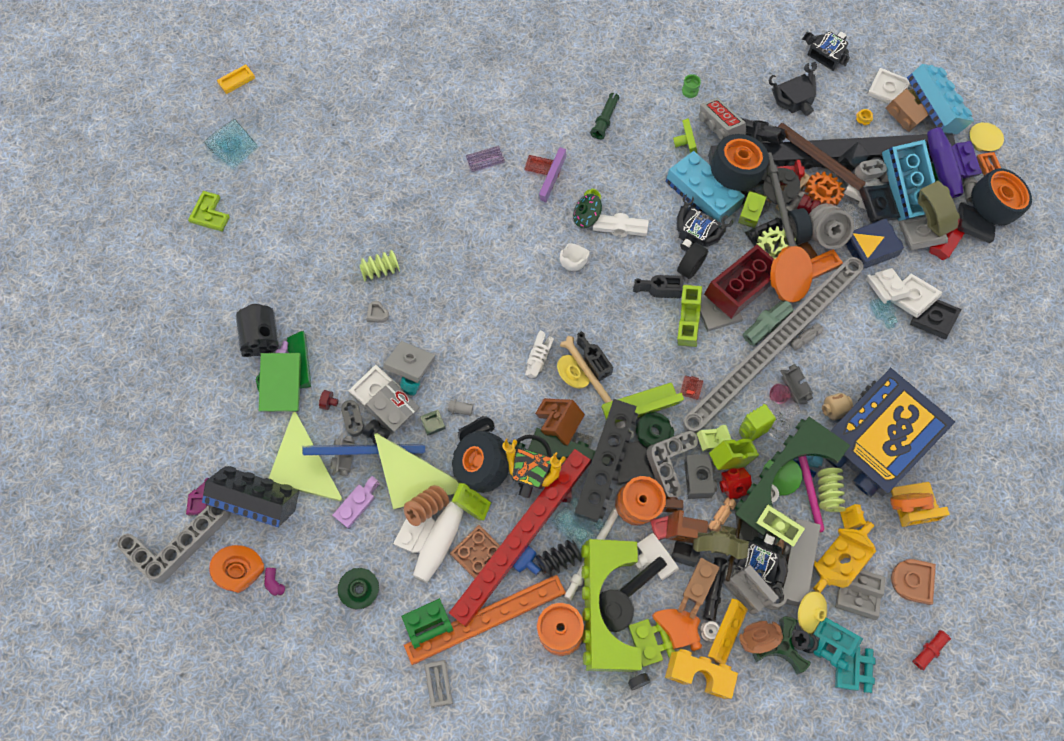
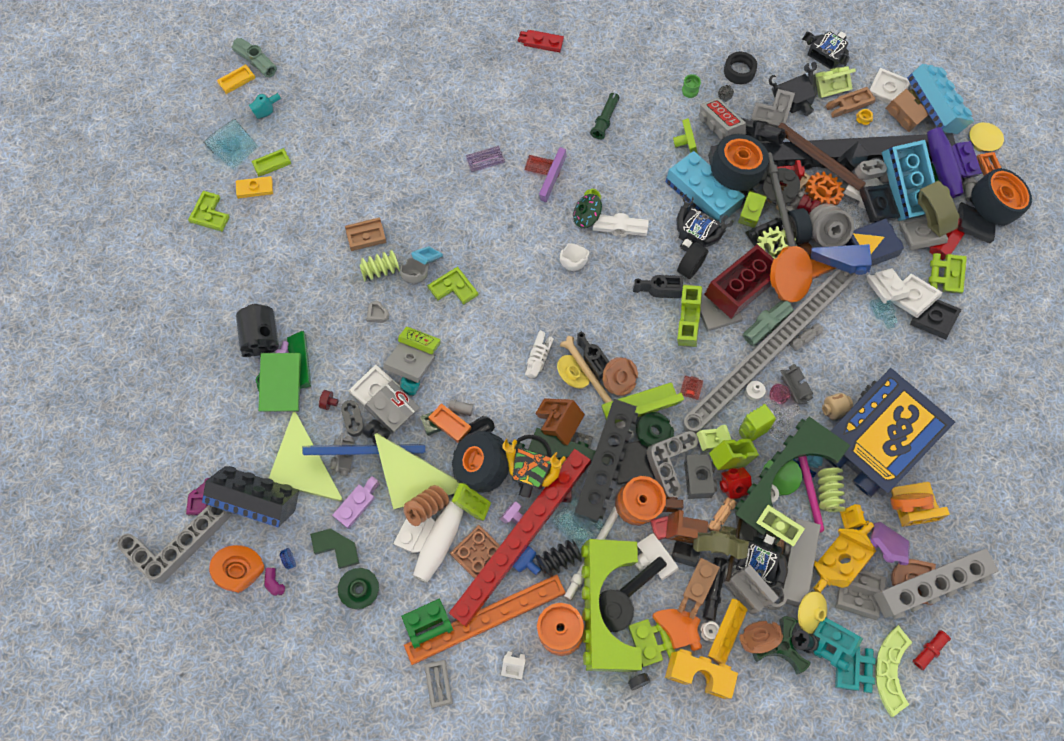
(254, 187): none -> yellow plate
(255, 56): none -> sand green piece
(263, 106): none -> teal piece
(271, 162): none -> lime tile
(287, 558): none -> clear blue tile
(331, 540): none -> dark green tile
(365, 234): none -> medium nougat plate
(413, 271): none -> light grey hair
(419, 340): none -> lime tile
(426, 255): none -> medium azure tile
(449, 423): none -> orange tile
(454, 282): none -> lime tile
(512, 513): none -> lavender tile
(513, 666): none -> white tile
(541, 40): none -> red hinge
(620, 376): none -> nougat tile
(725, 93): none -> clear smoke plate
(741, 57): none -> black tyre
(755, 390): none -> white tile
(778, 112): none -> light grey plate
(834, 81): none -> yellowish green bracket
(846, 258): none -> slope
(851, 102): none -> medium nougat hinge
(887, 671): none -> yellowish green tile
(891, 544): none -> medium lavender tile
(954, 272): none -> lime plate
(979, 562): none -> light grey brick

